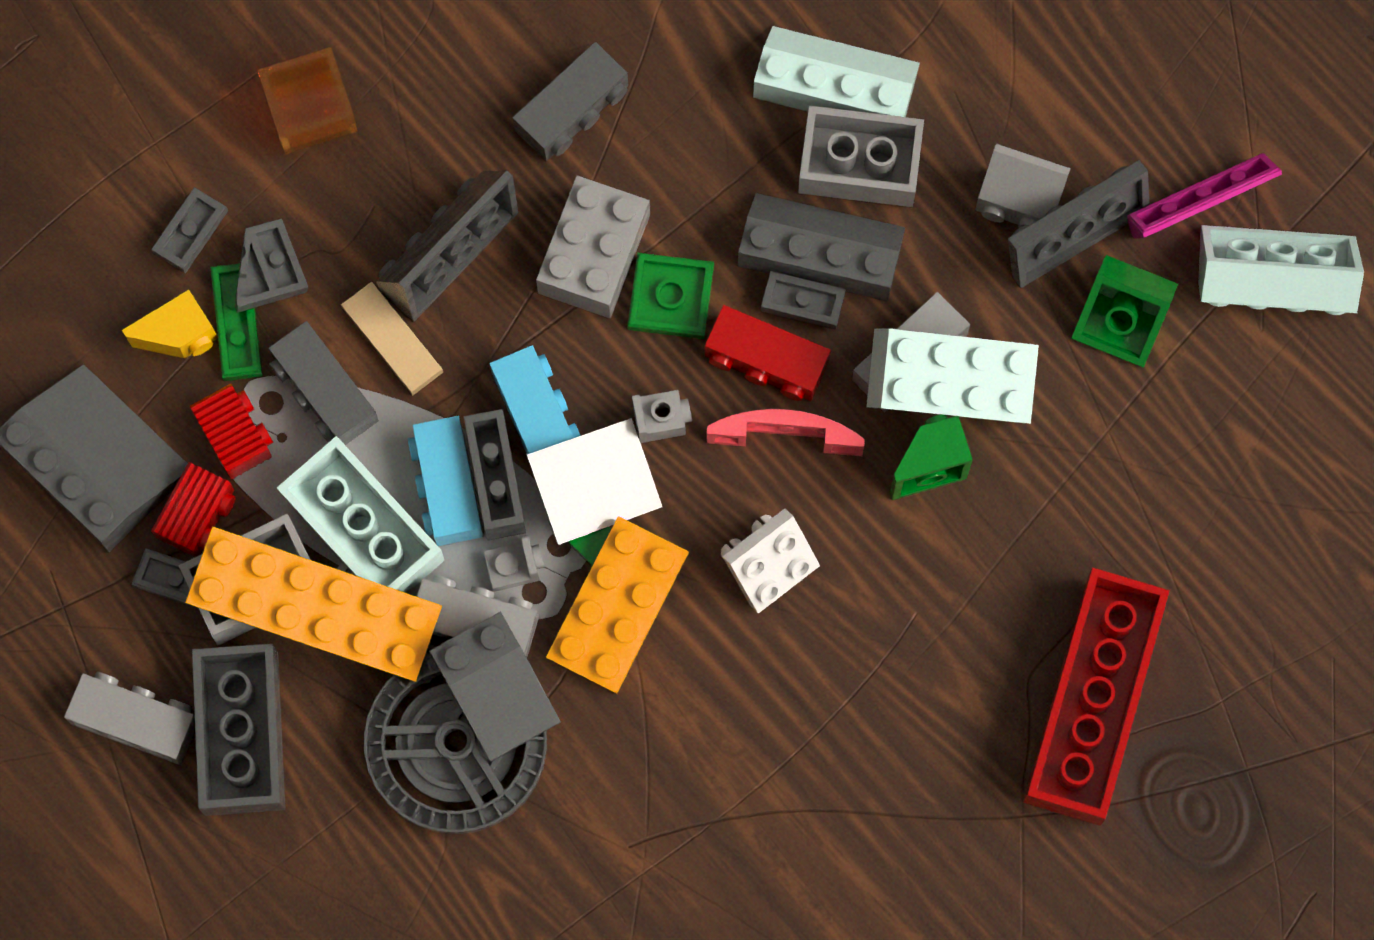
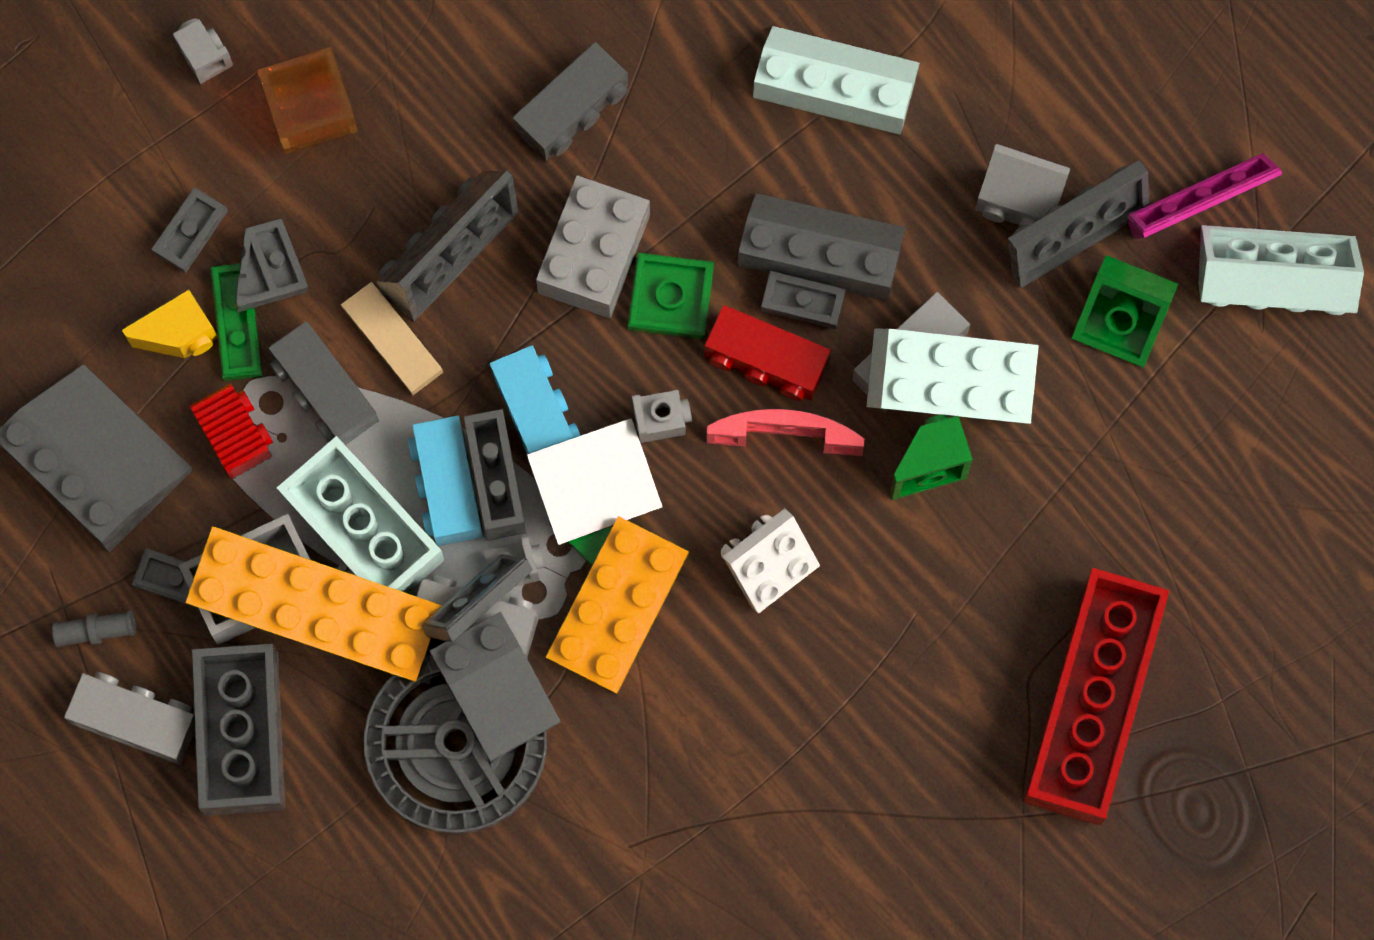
(94, 628): none -> dark grey pin
(194, 509): red brick -> none
(202, 50): none -> light grey brick
(476, 597): none -> dark grey tile
(861, 156): light grey brick -> none

